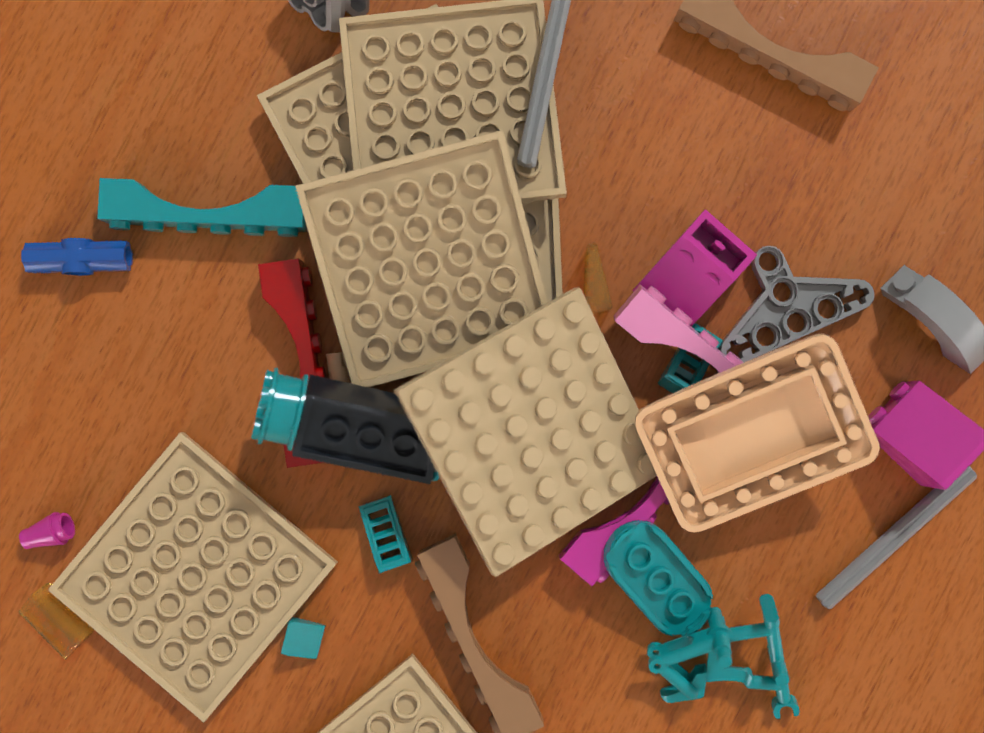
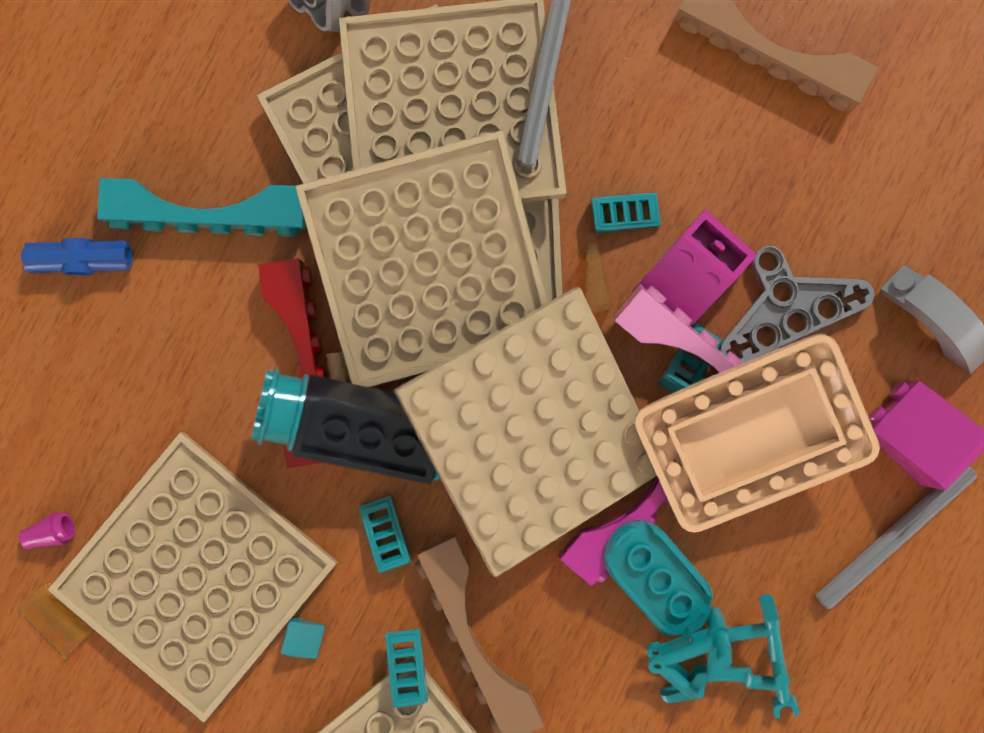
(407, 698): none -> teal slope
(597, 213): none -> teal slope

